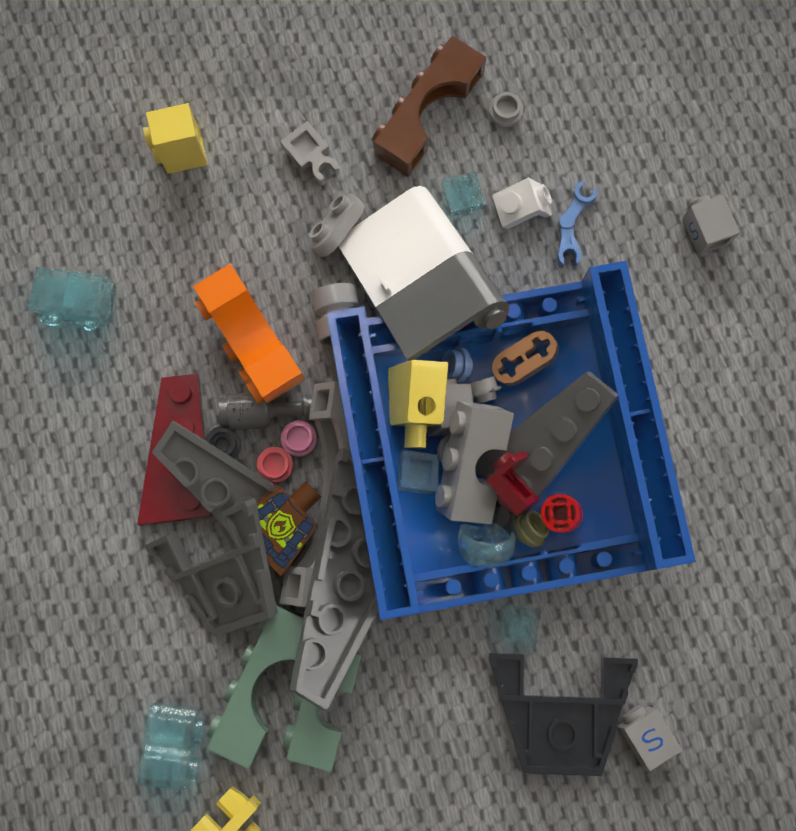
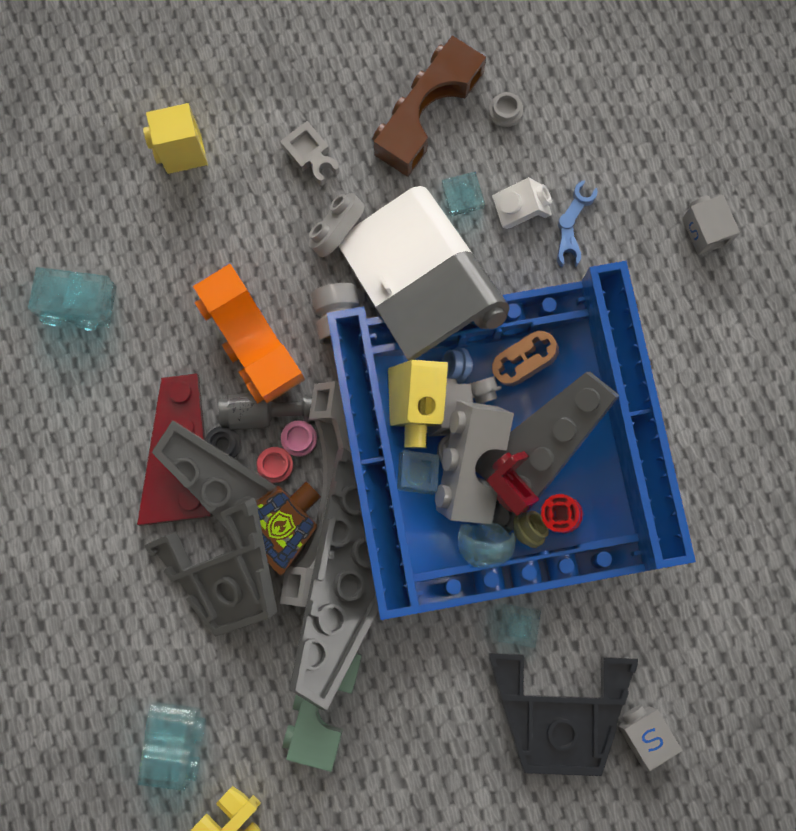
(241, 729): sand green arch -> none

